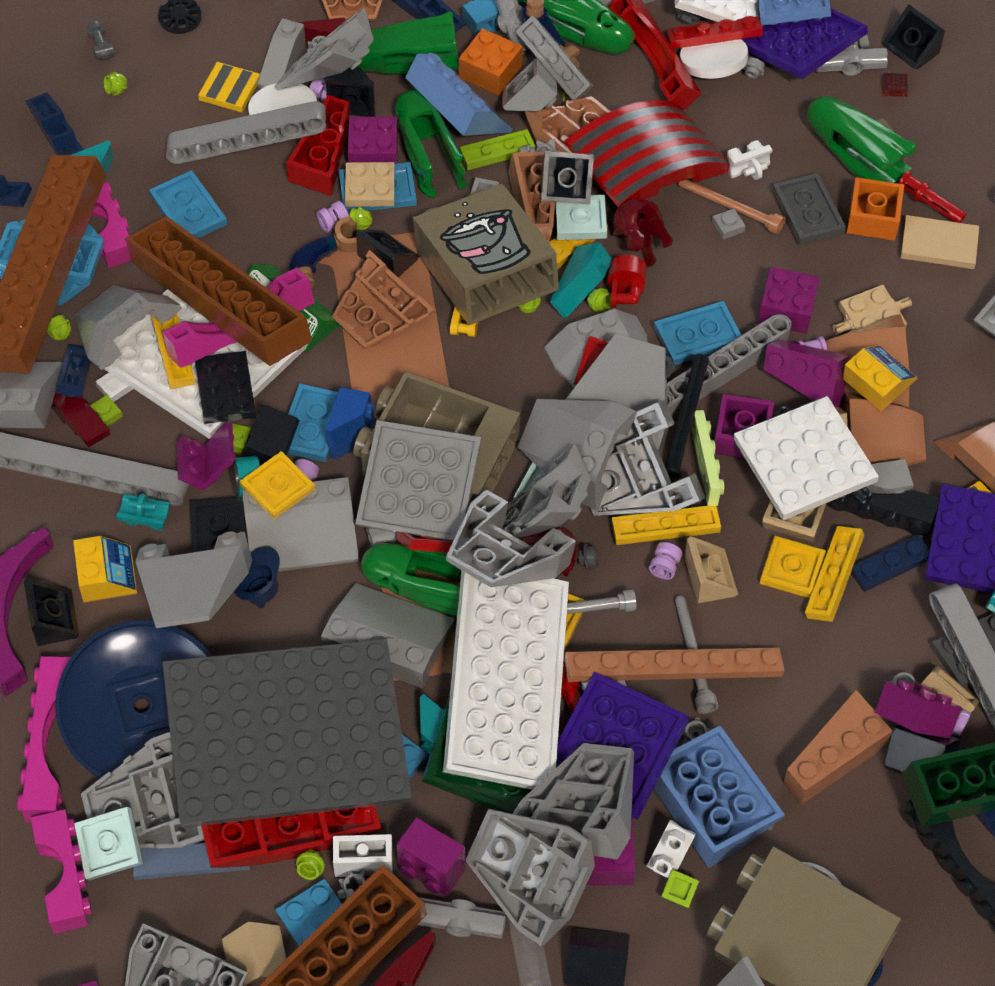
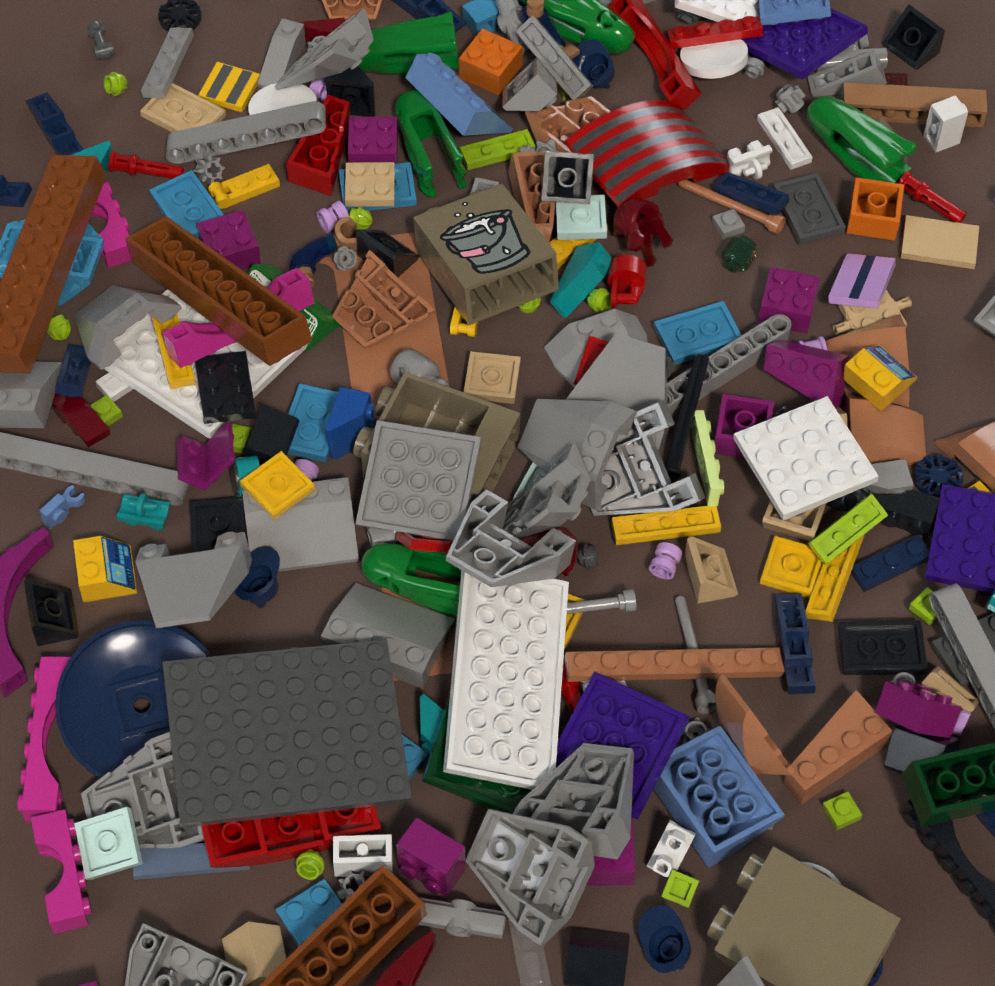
(58, 507): none -> medium blue plate
(134, 165): none -> red pin
(167, 63): none -> light grey plate
(181, 110): none -> tan tile
(209, 176): none -> light grey gear
(231, 238): none -> magenta brick
(244, 186): none -> yellow plate
(351, 258): none -> light grey plate
(416, 364): none -> light grey piece
(492, 377): none -> tan plate
(595, 63): none -> dark blue piece
(664, 939): none -> dark blue piece
(739, 254): none -> clear green head
(747, 732): none -> nougat wedge
(751, 193): none -> dark blue plate
(784, 138): none -> white tile
(790, 98): none -> light grey gear
(794, 643): none -> dark blue slope
(842, 811): none -> lime plate
(848, 529): none -> lime plate
(860, 69): none -> light grey slope
(862, 280): none -> lavender tile
(882, 647): none -> black plate
(911, 103): none -> medium nougat brick
(922, 607): none -> lime plate
(937, 474): none -> dark blue wheel
(945, 123): none -> white brick

